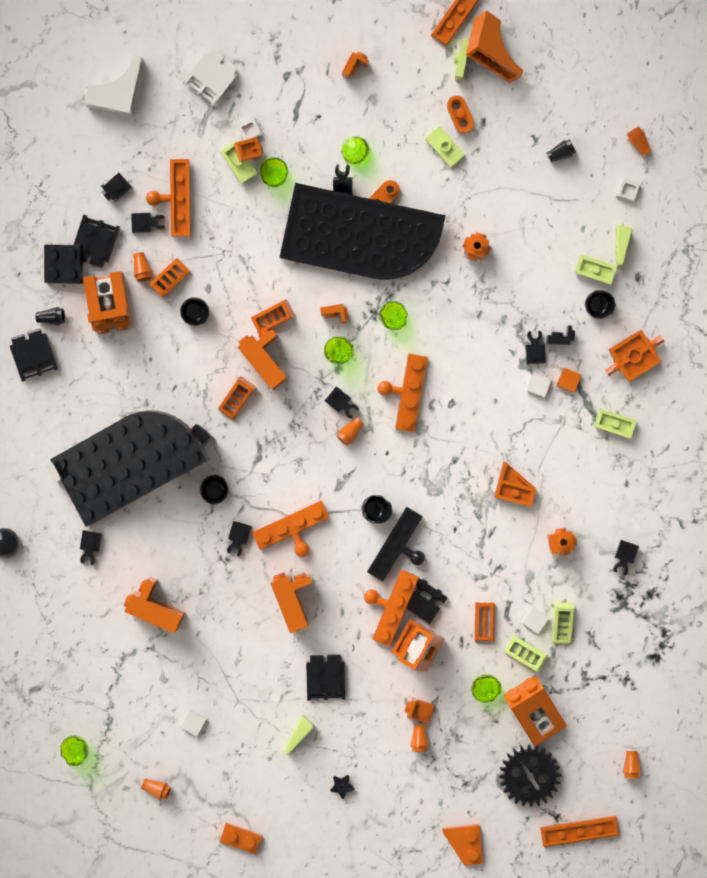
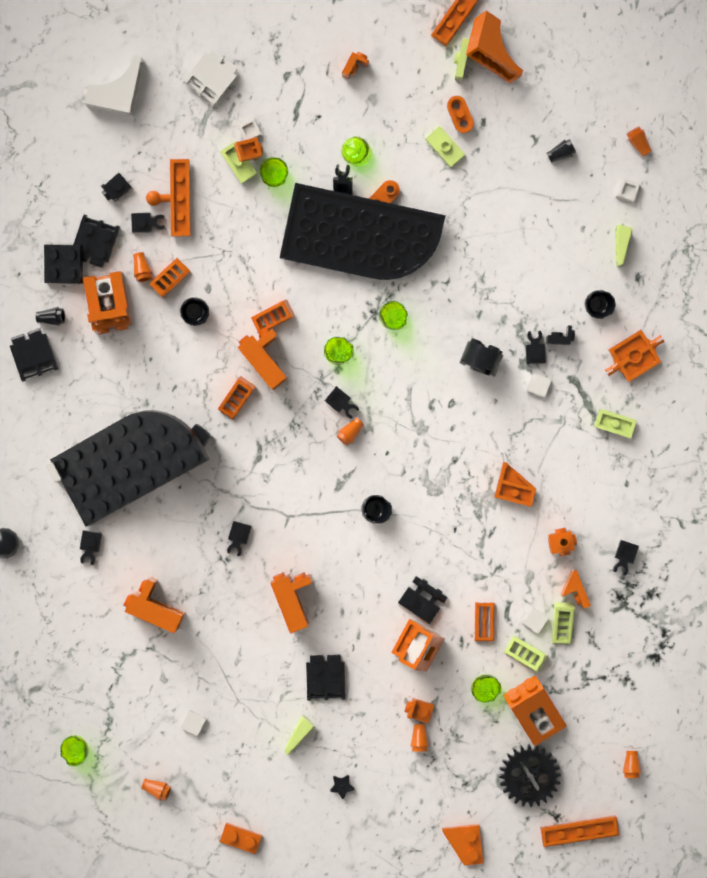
(214, 489): black hair -> none
(291, 526): orange plate -> none
(331, 311): orange bracket -> none
(394, 607): orange plate -> none
(396, 544): black plate -> none
(409, 392): orange plate -> none
(471, 252): orange brick -> none
(481, 358): none -> black brick
(569, 380): orange tile -> none
(574, 584): none -> orange slope
(595, 269): yellowish green plate -> none

